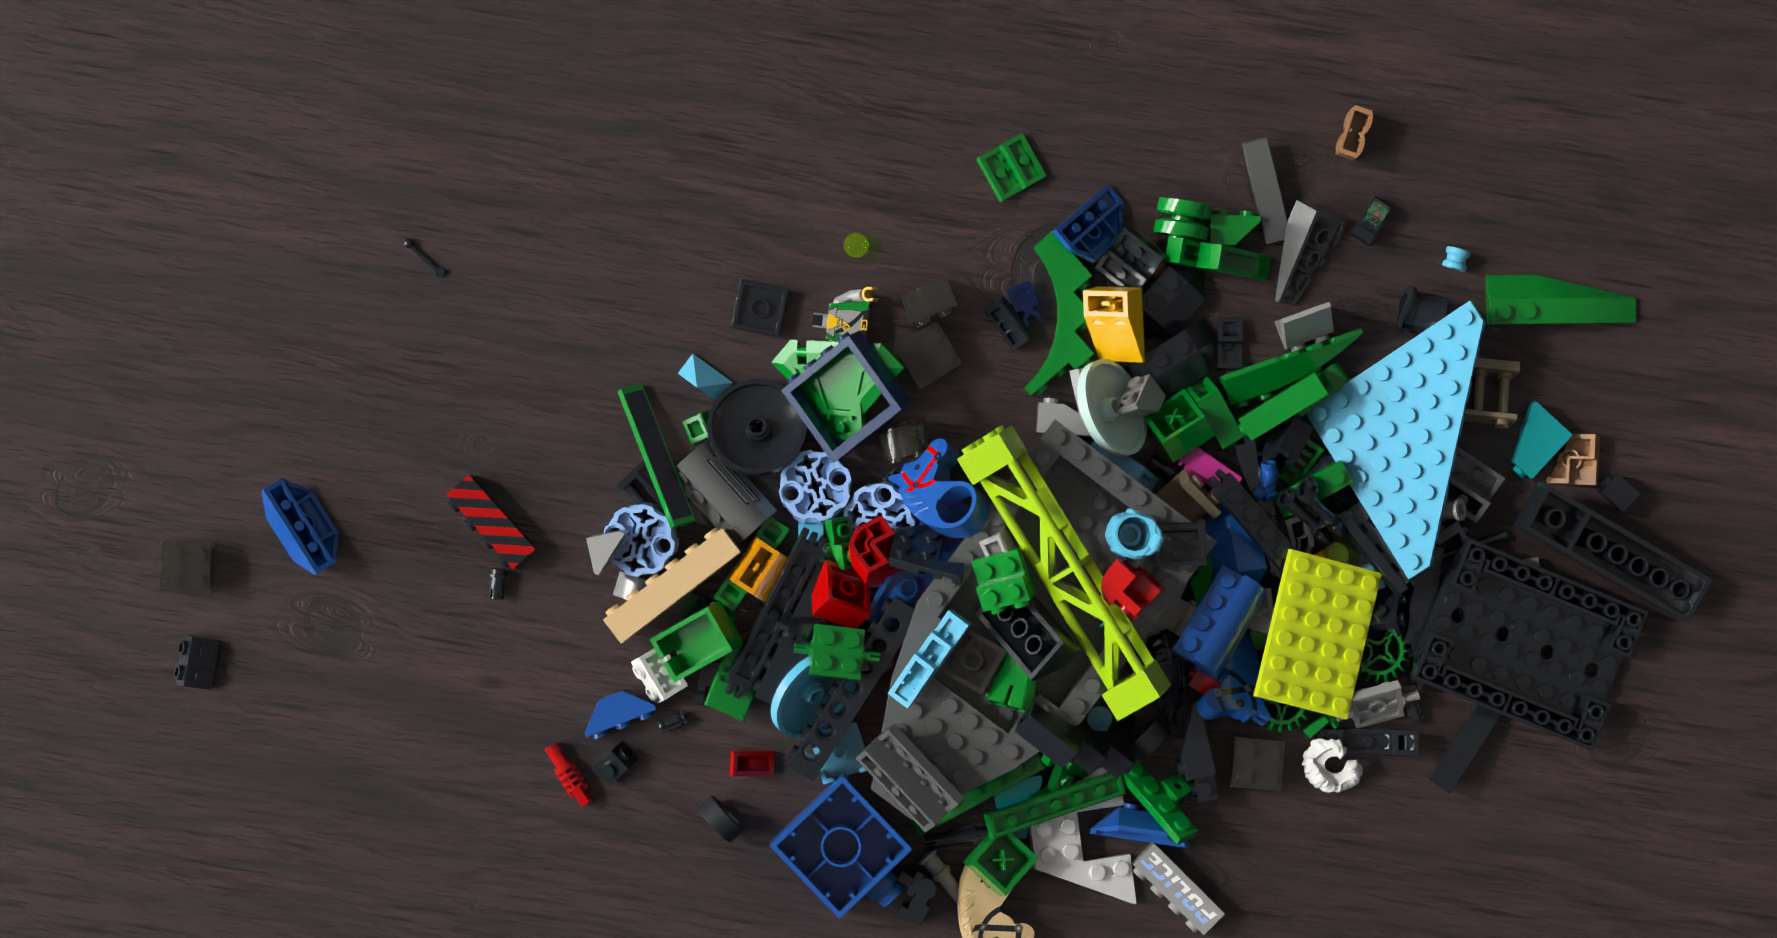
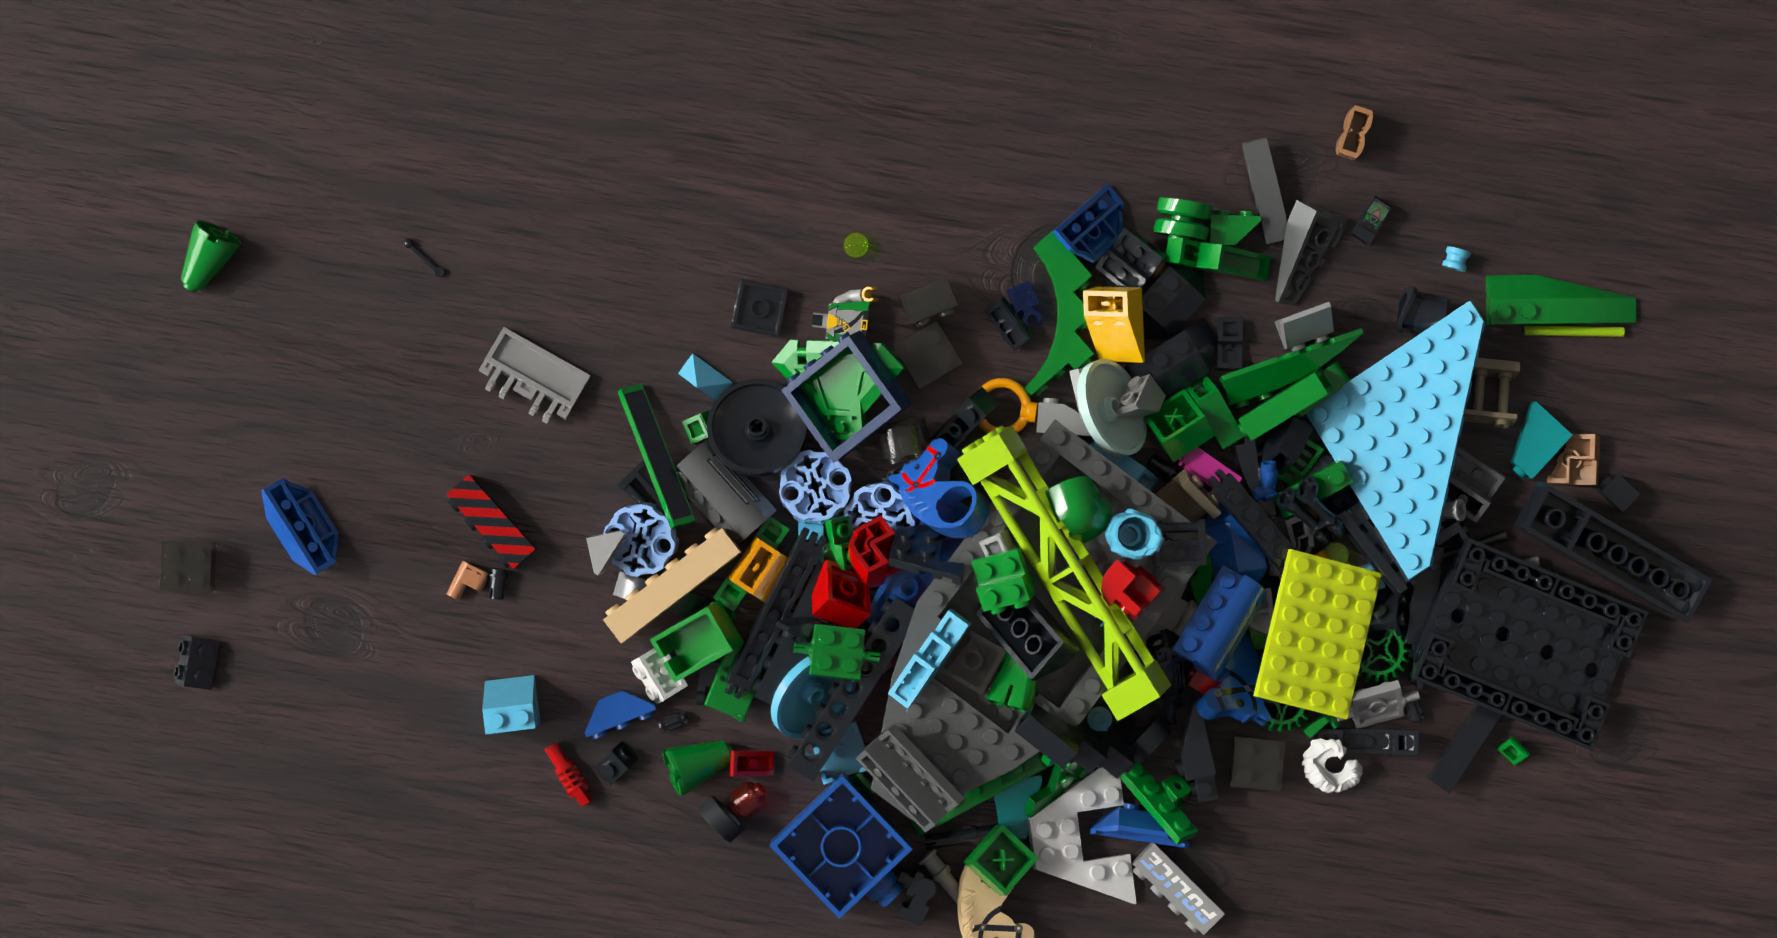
(207, 254): none -> green cone
(467, 576): none -> nougat piece
(510, 705): none -> medium azure slope
(535, 372): none -> light grey hinge
(695, 763): none -> green cone
(748, 799): none -> clear red head
(863, 783): none -> green slope
(967, 418): none -> black slope
(1011, 167): green slope -> none
(1028, 408): none -> light orange piece
(1053, 804): green tile -> none
(1079, 508): none -> green brick
(1514, 750): none -> green slope
(1574, 331): none -> lime bar

